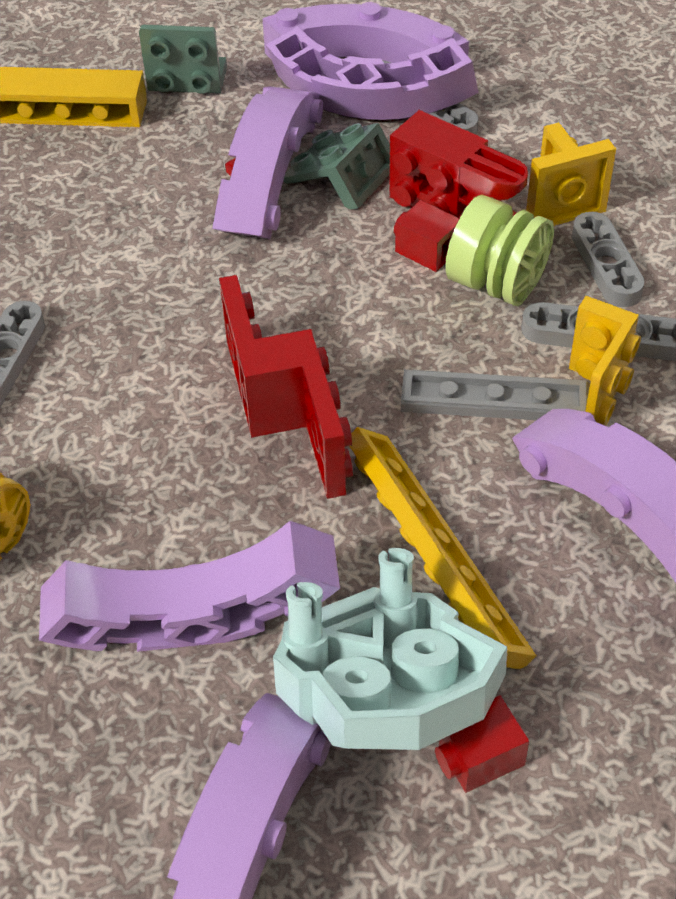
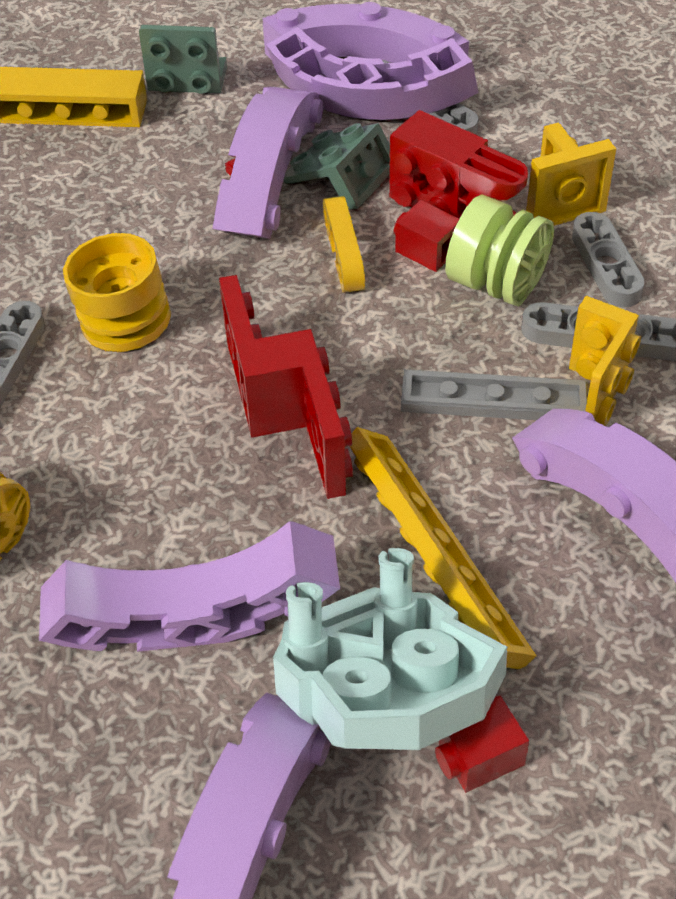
(117, 292): none -> yellow wheel
(344, 243): none -> yellow beam

